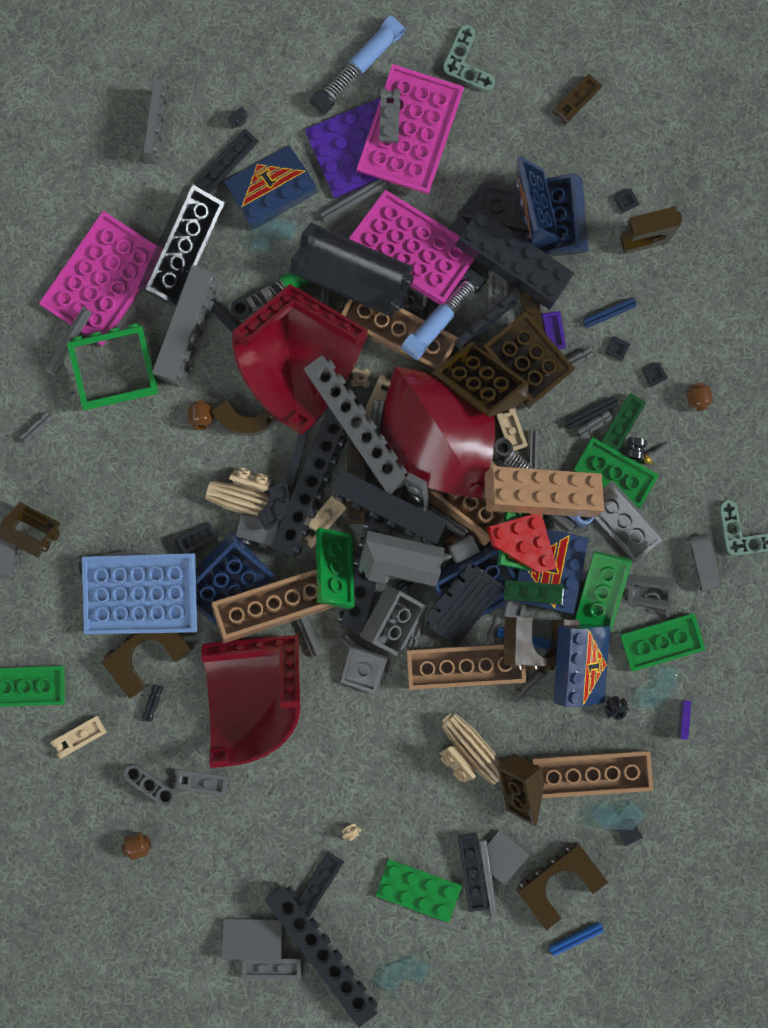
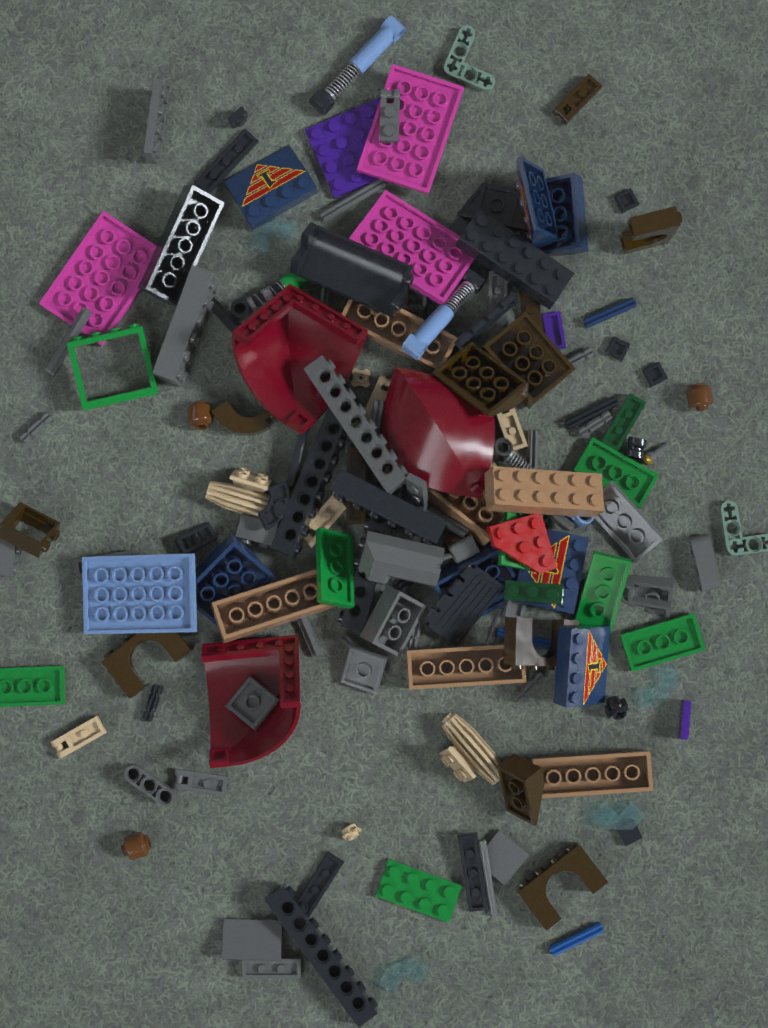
(252, 703): none -> dark grey tile

